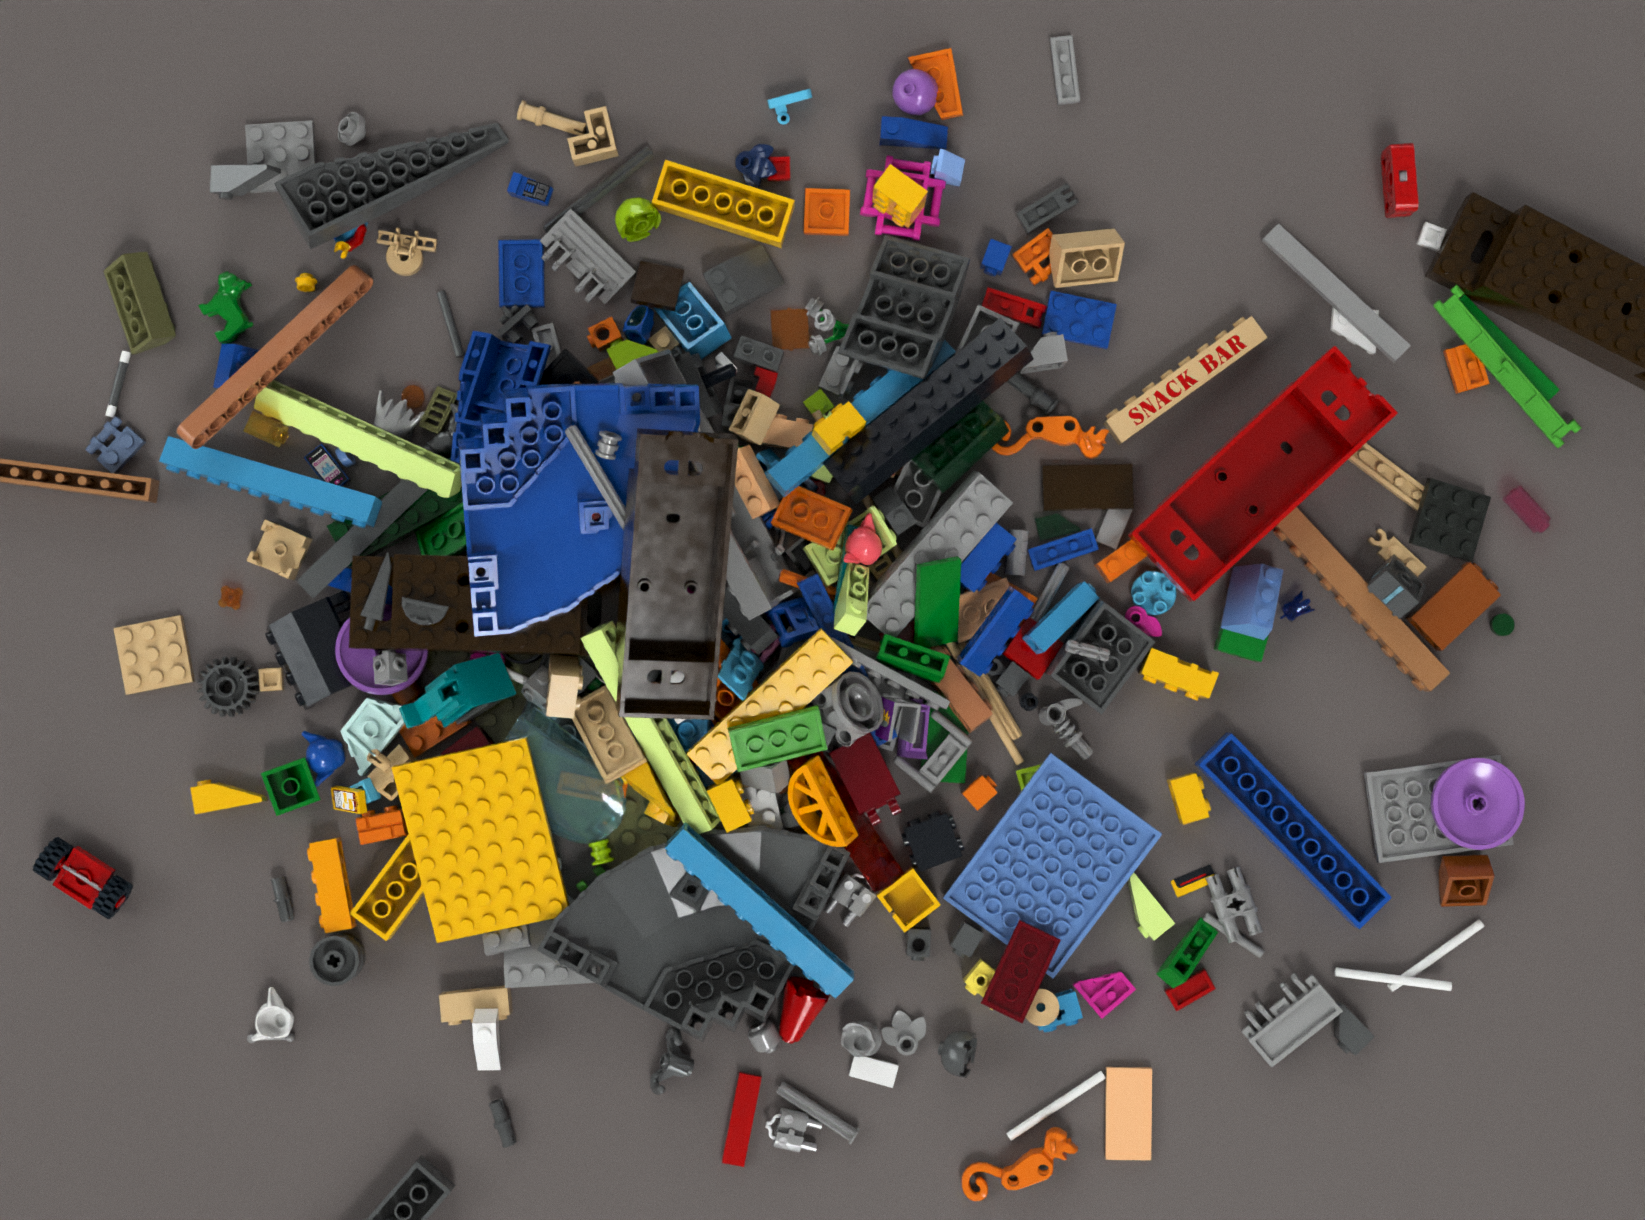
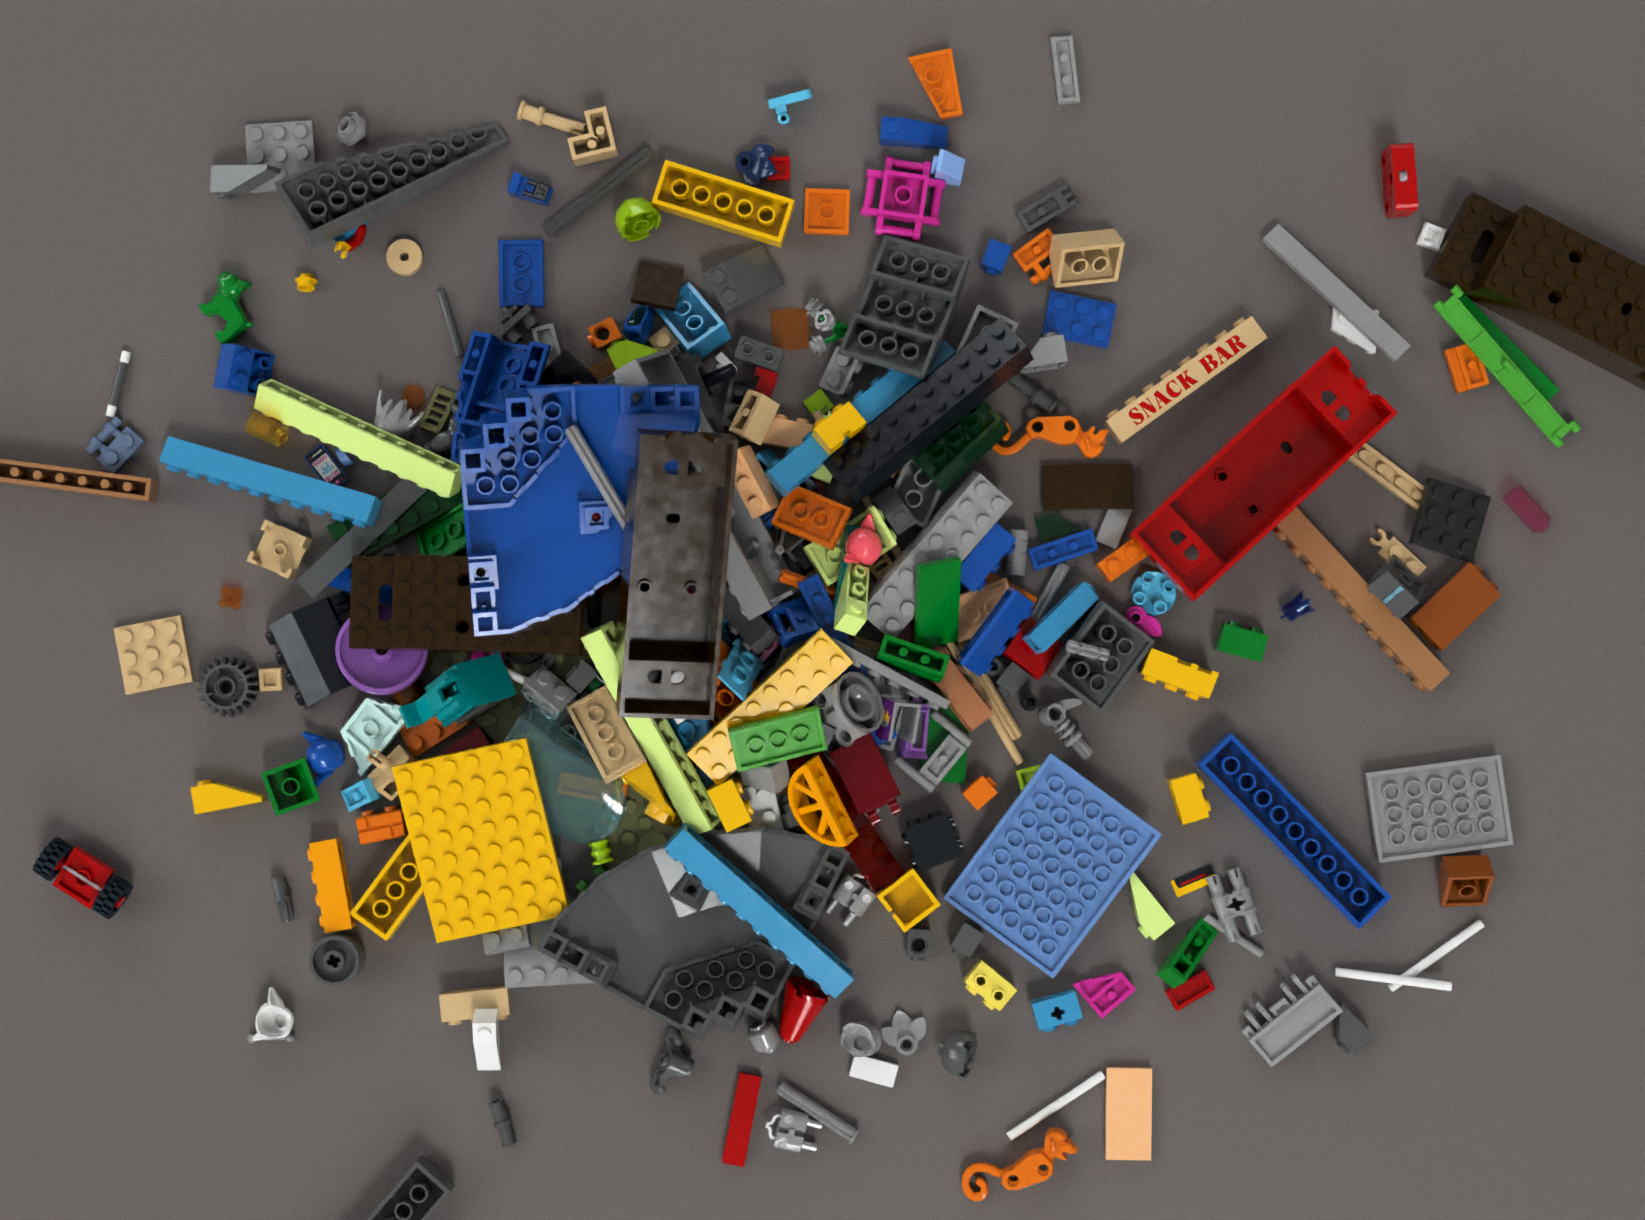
(139, 302): olive slope -> none
(274, 357): nougat beam -> none
(349, 799): tile -> none
(376, 601): dark grey bar -> none
(390, 668): light grey brick -> none
(414, 244): tan piece -> none
(423, 612): dark grey plate -> none
(563, 684): tan brick -> none
(589, 255): light grey hinge -> none
(608, 445): light grey bush -> none
(898, 196): yellow brick -> none
(915, 92): medium lavender cylinder -> none
(1014, 307): red plate -> none
(1020, 971): dark red tile -> none
(1051, 1008): tan piece -> none
(1252, 600): medium blue slope -> none
(1497, 809): medium lavender dish -> none
(1502, 624): dark green tile -> none

